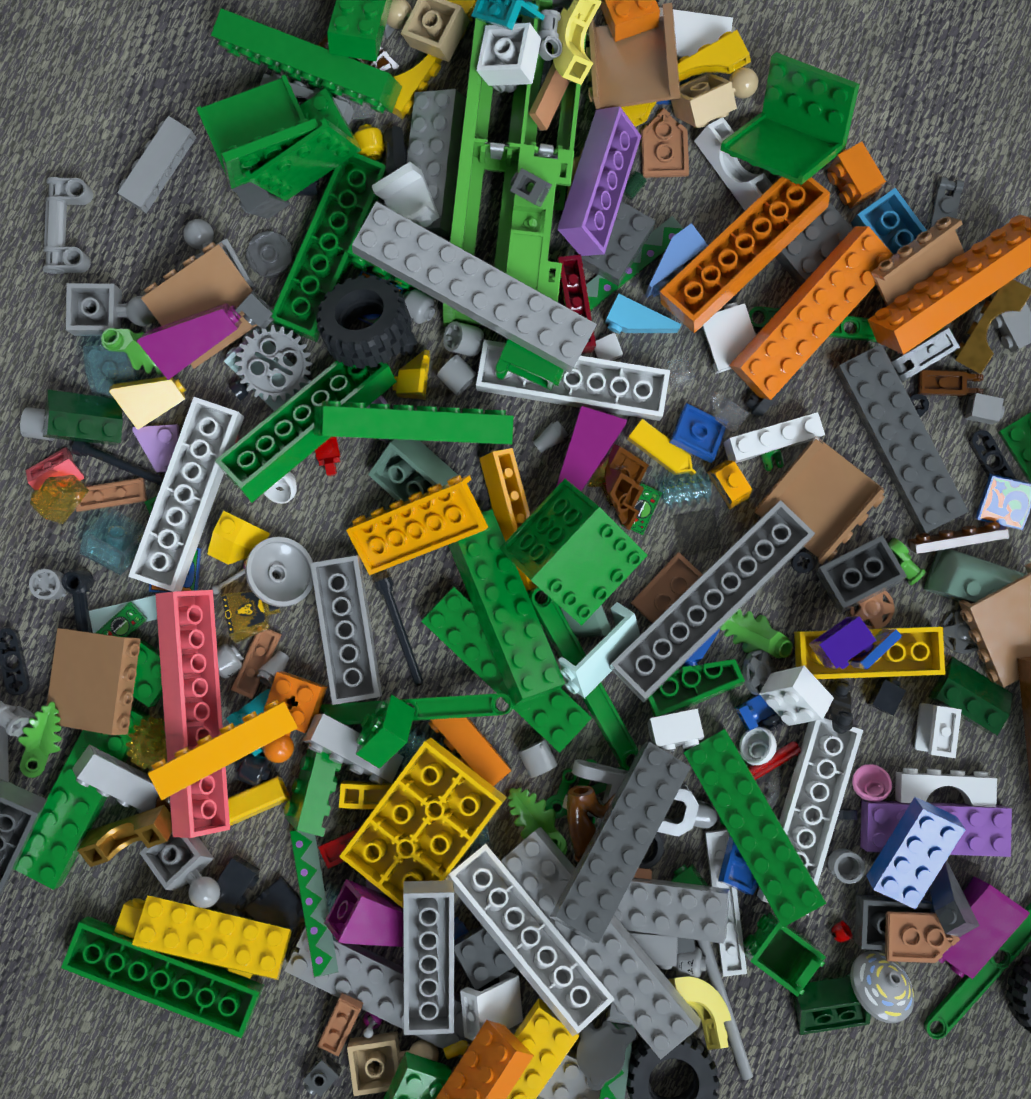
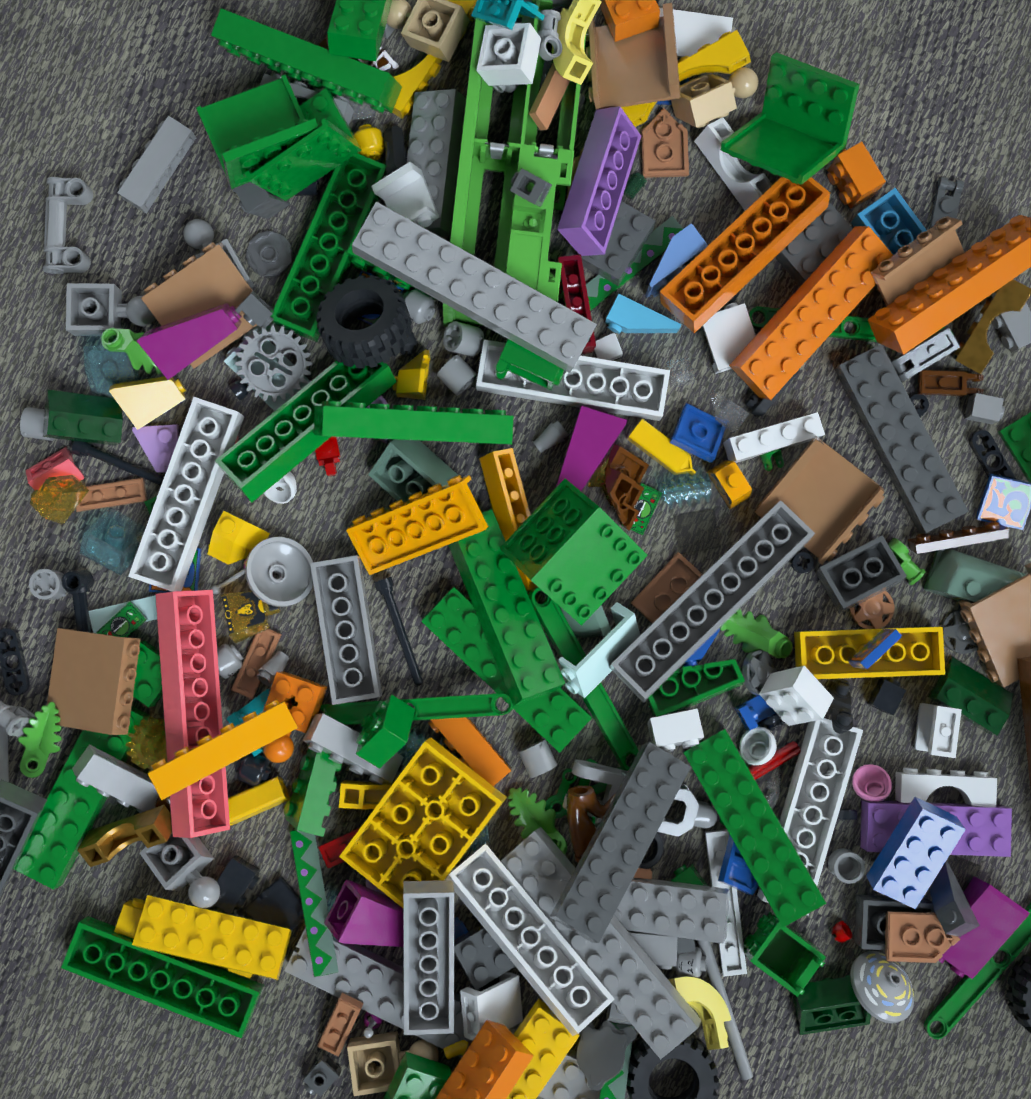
(843, 642): dark purple container -> none

